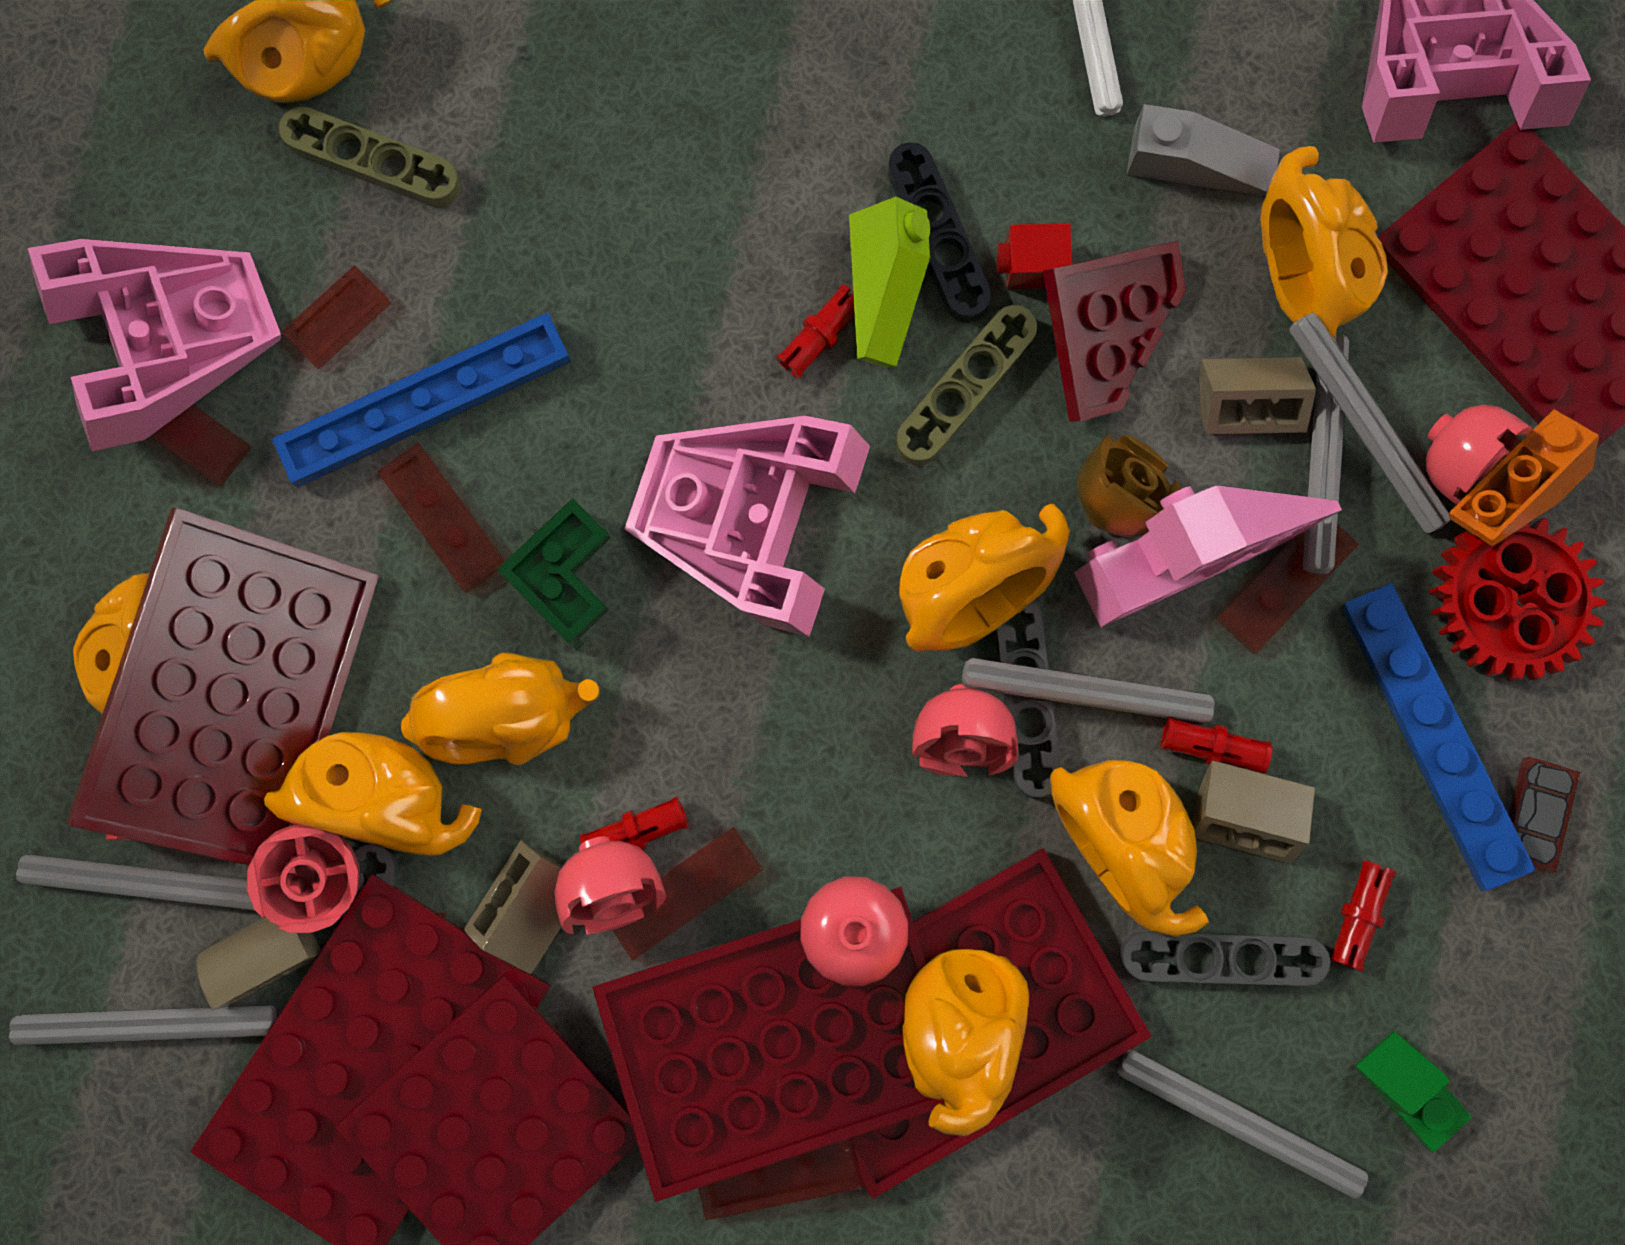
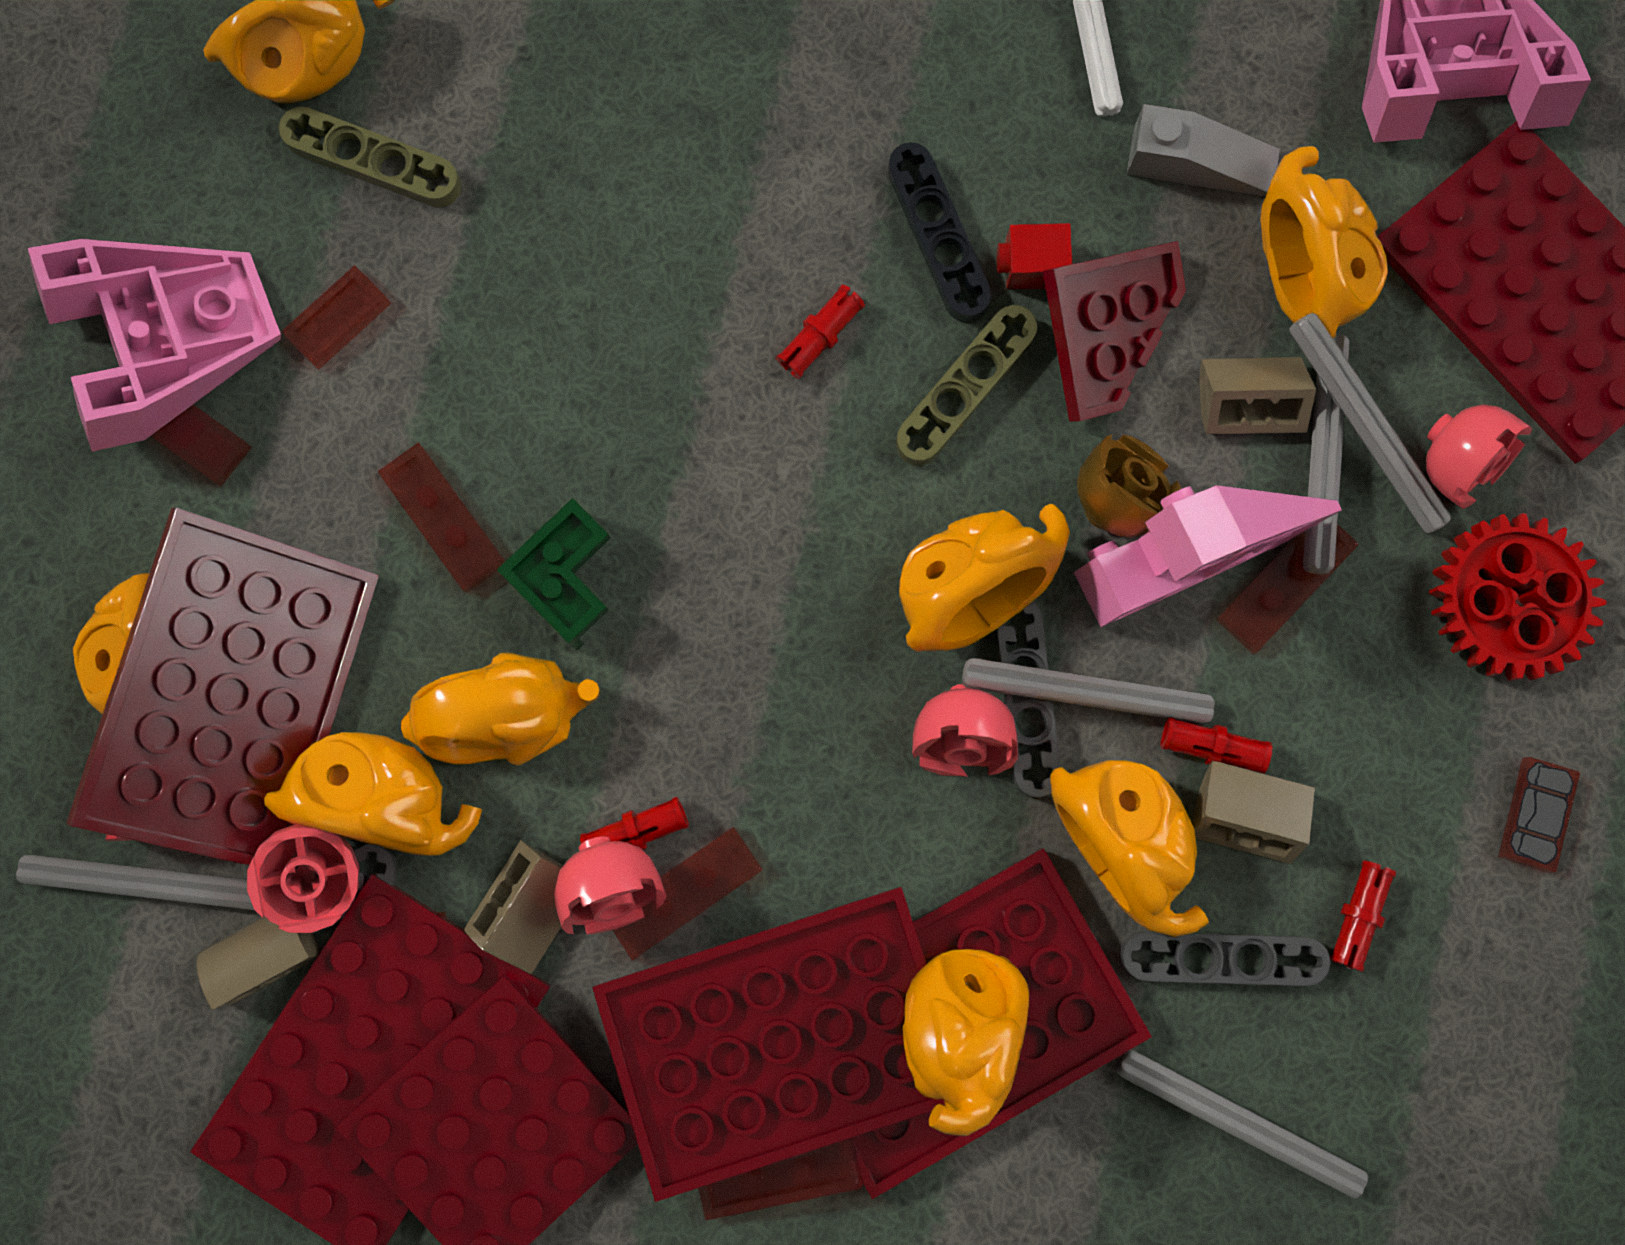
(142, 1025): light grey axle -> none
(421, 400): blue plate -> none
(730, 504): bright pink wedge -> none
(854, 931): coral cylinder -> none
(887, 273): lime slope -> none
(1414, 1091): green slope -> none
(1437, 739): blue plate -> none
(1529, 479): orange slope -> none

